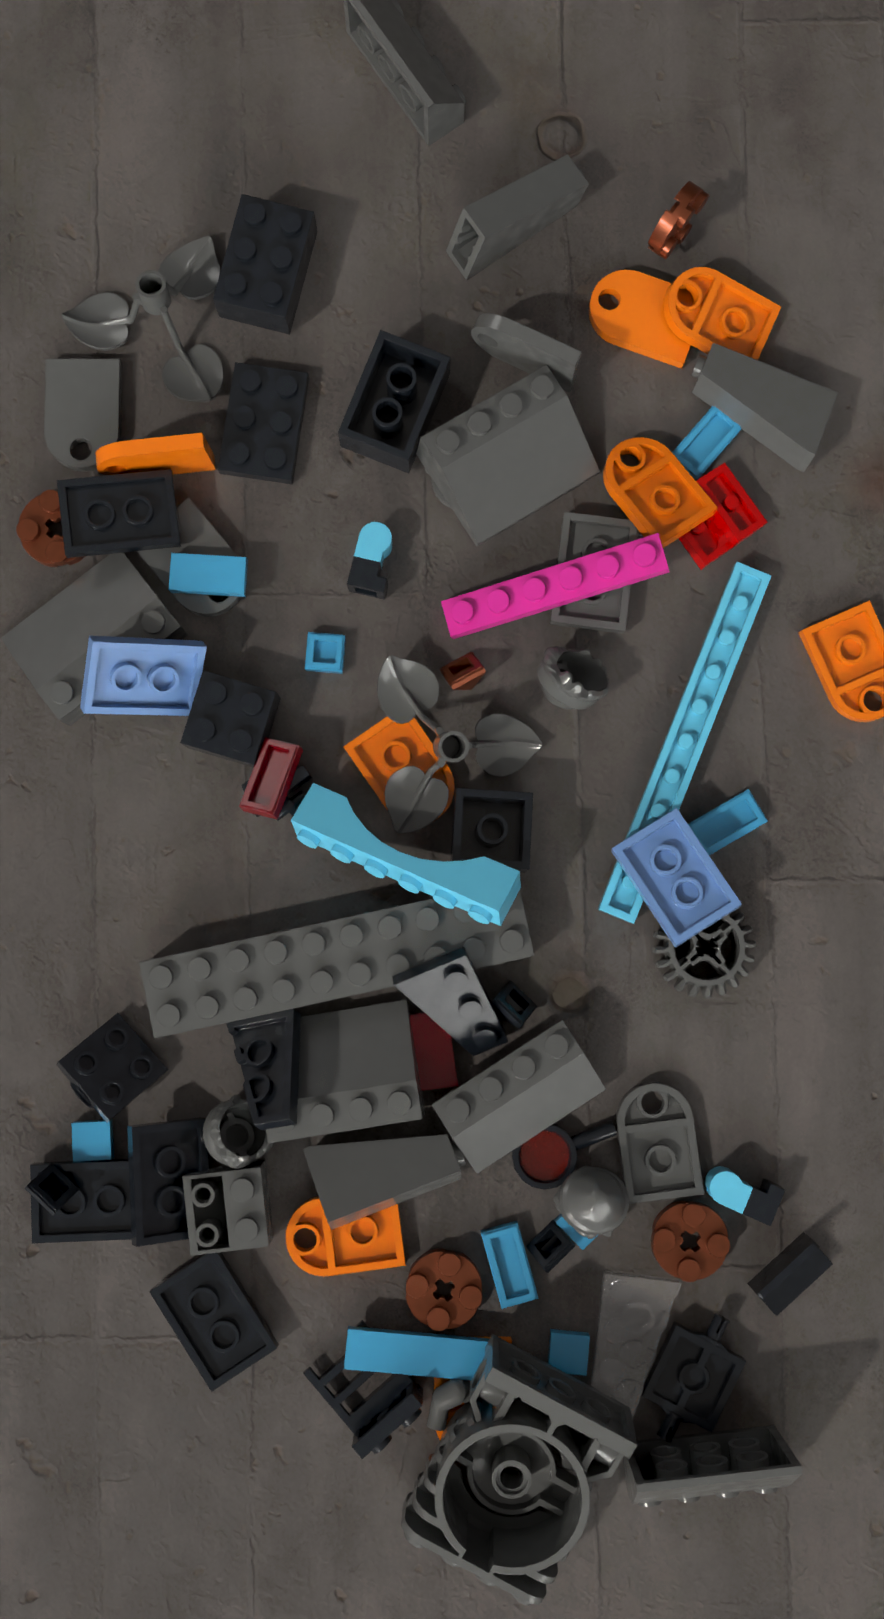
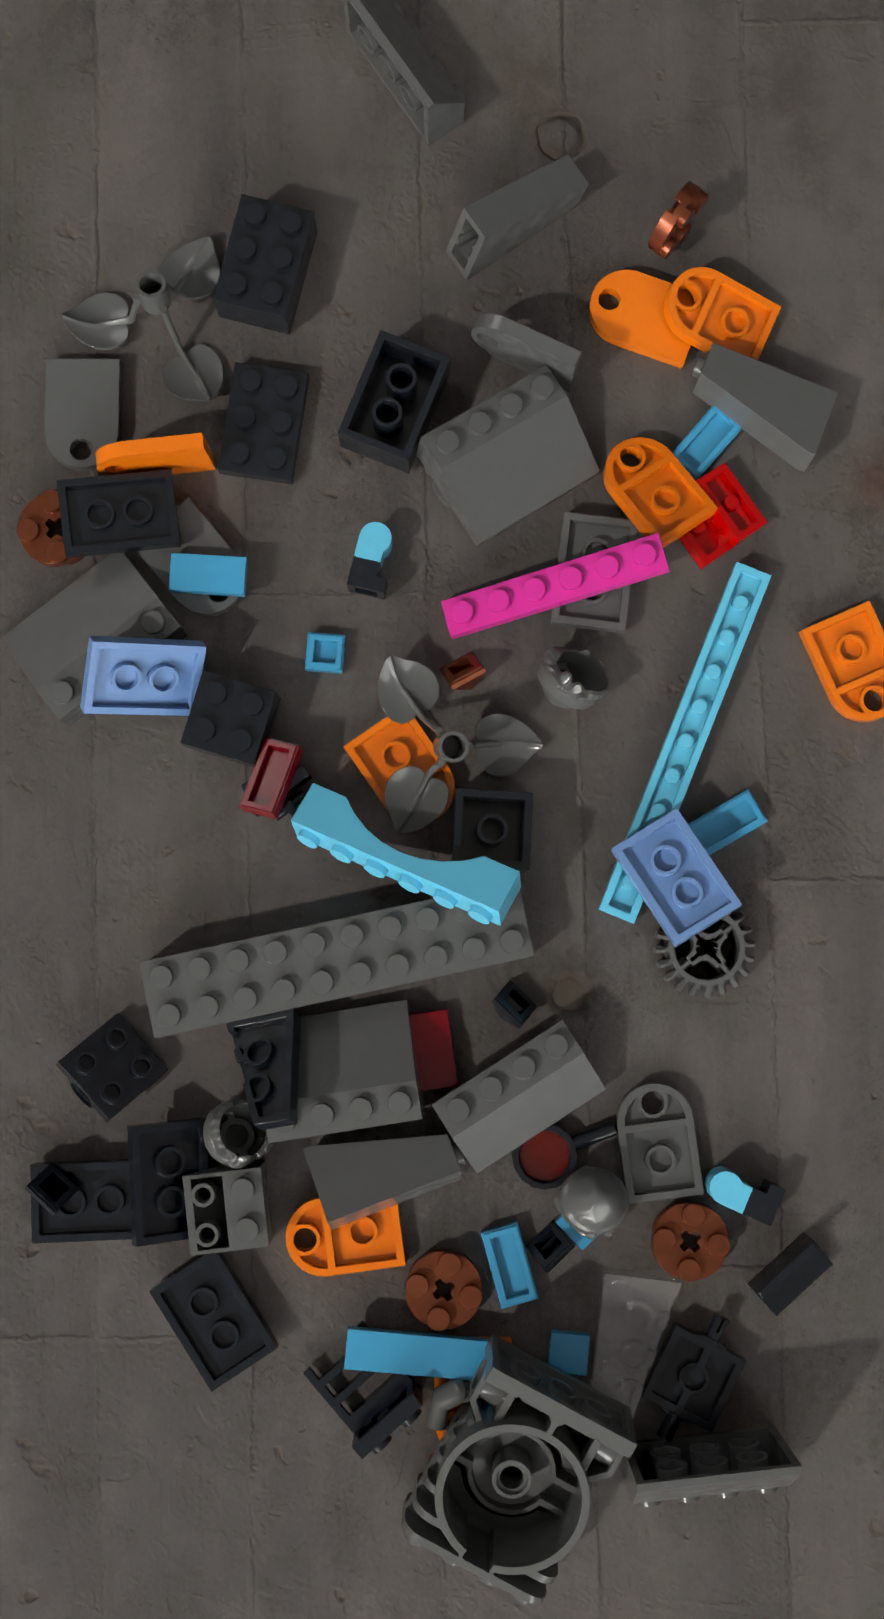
(92, 1140): dark azure tile -> none
(454, 999): wing -> none

